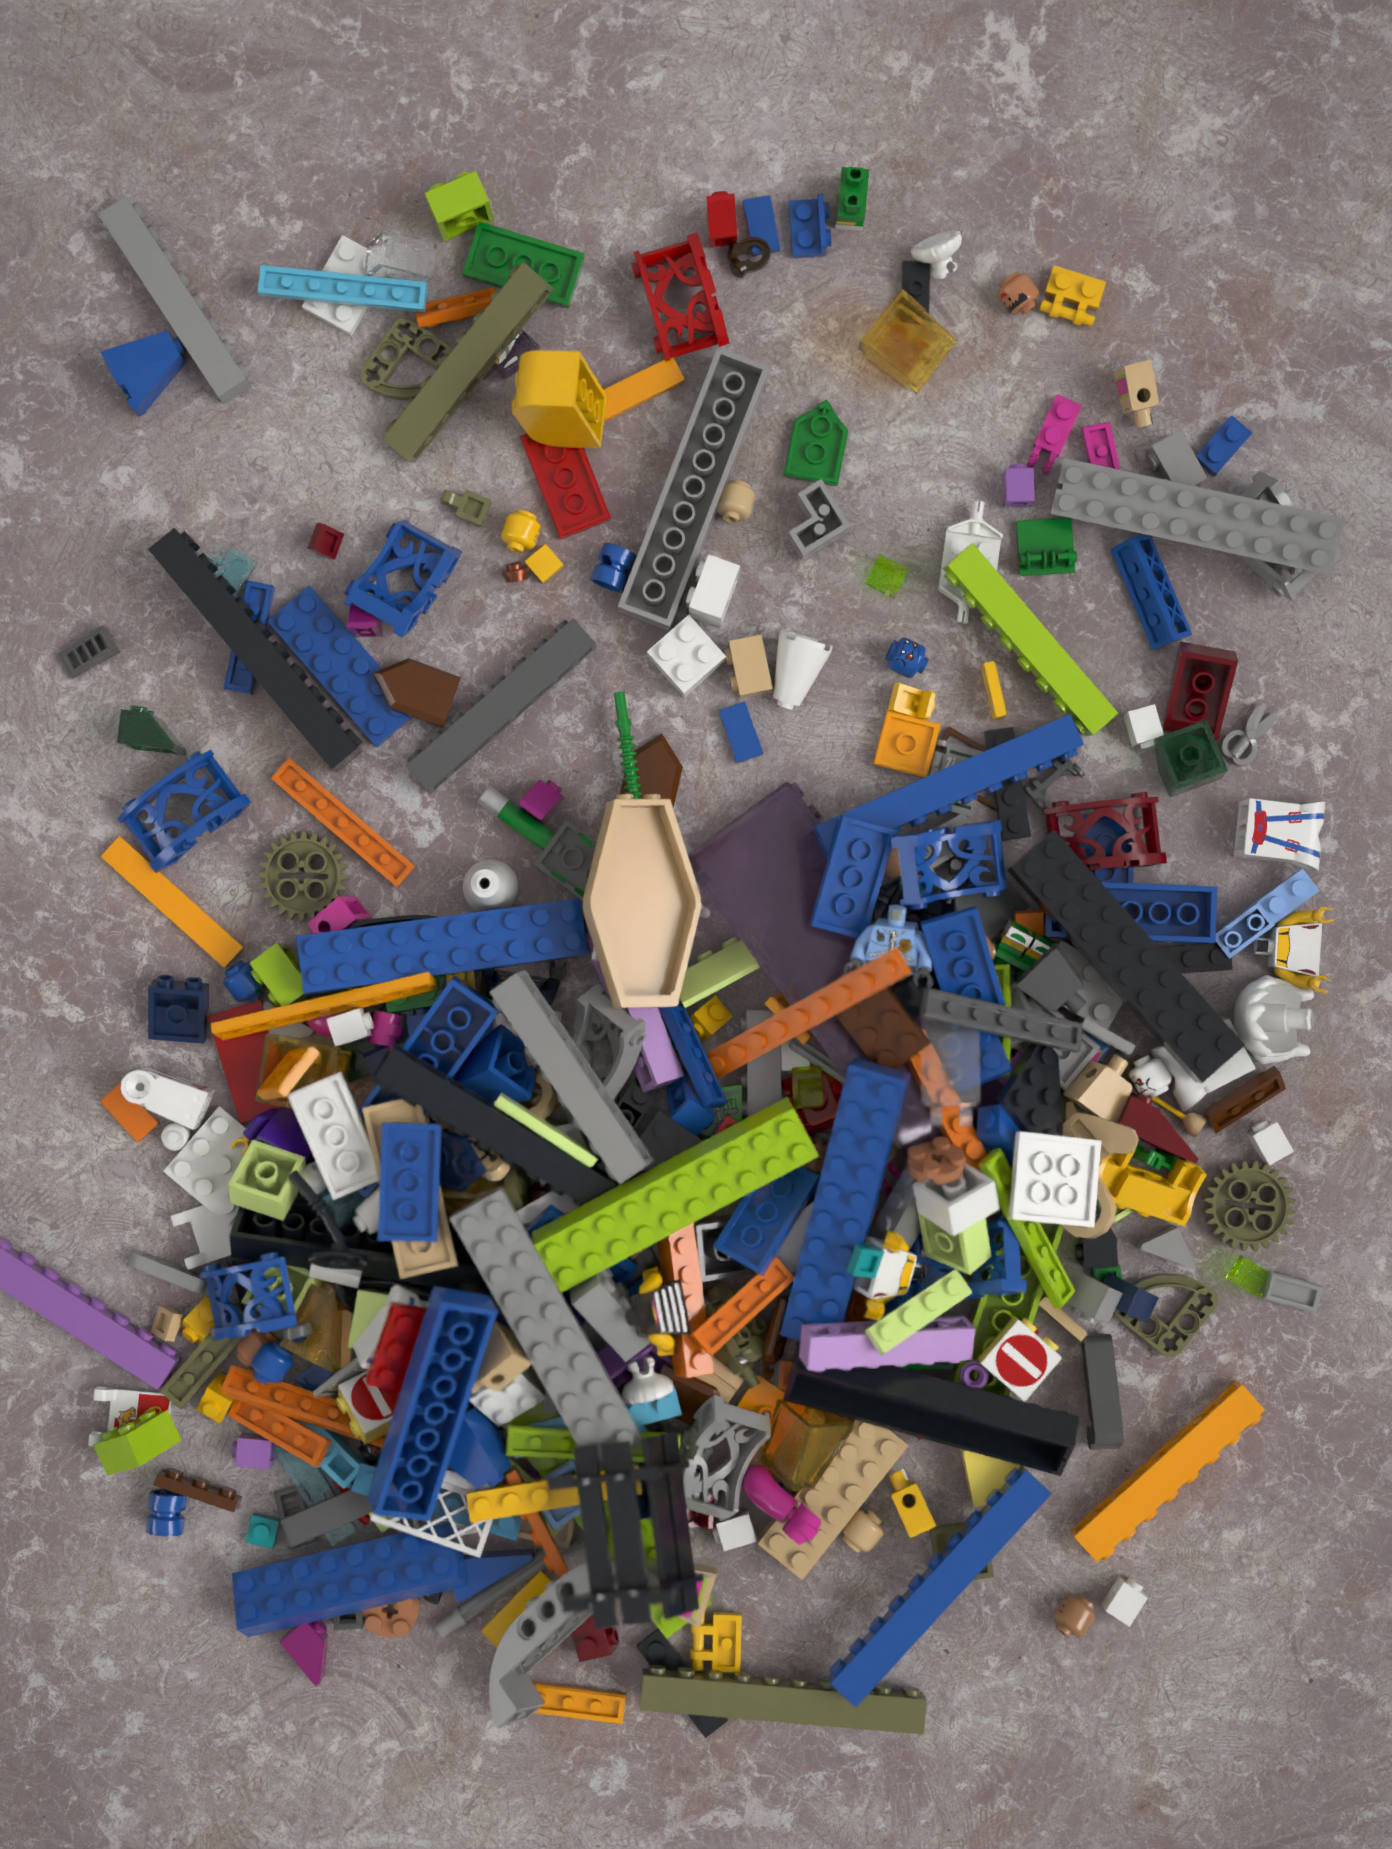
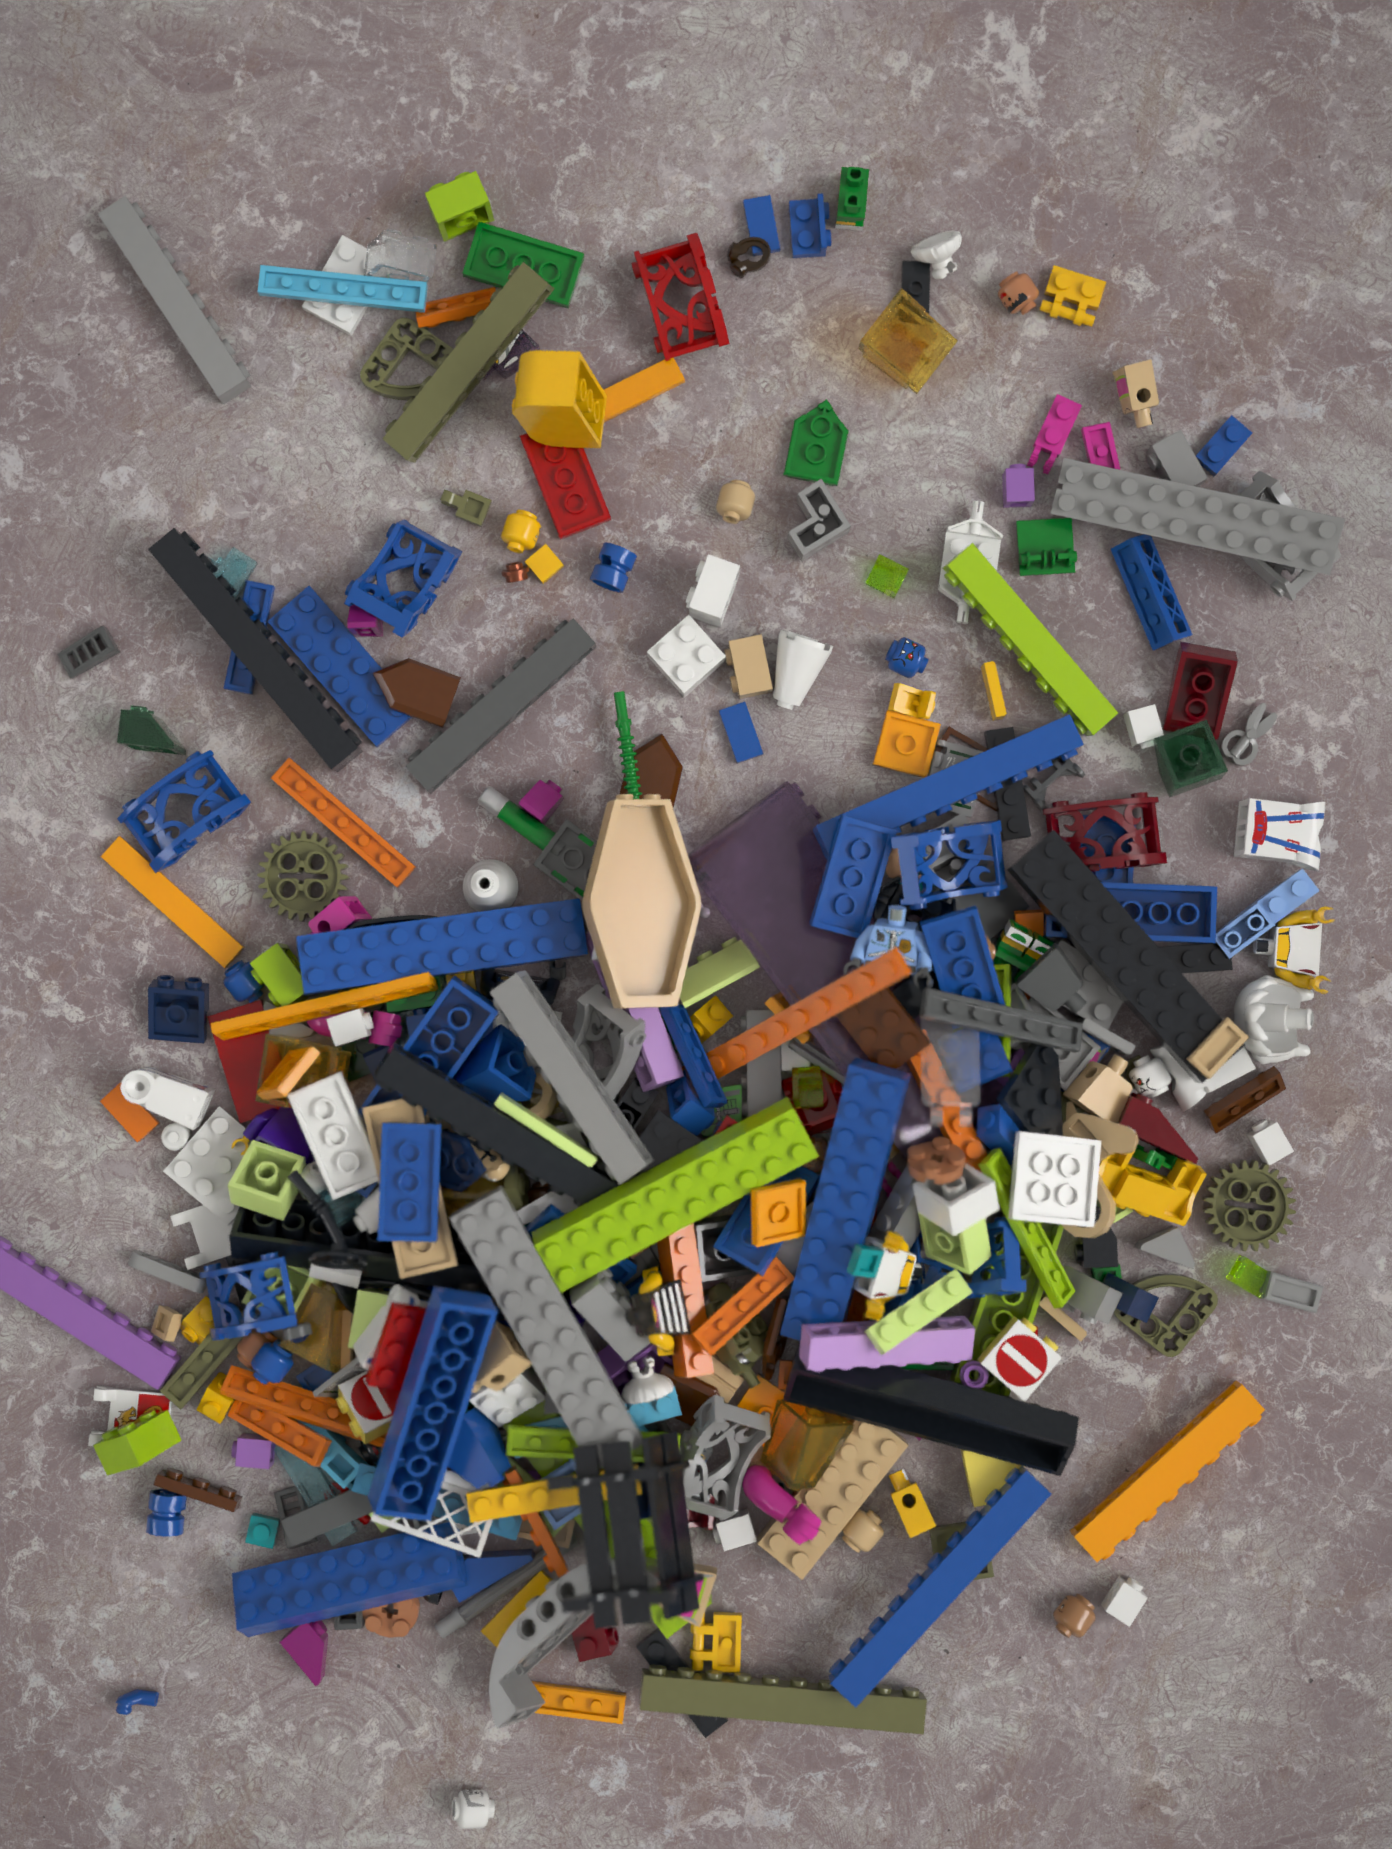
(137, 1696): none -> blue arm
(145, 367): blue slope -> none
(325, 541): dark red plate -> none
(472, 1808): none -> white head
(693, 489): light grey brick -> none
(721, 219): red slope -> none
(778, 1212): none -> light orange plate
(1102, 1393): dark grey beam -> none
(1191, 1123): tan hinge -> none
(1217, 1048): none -> tan tile

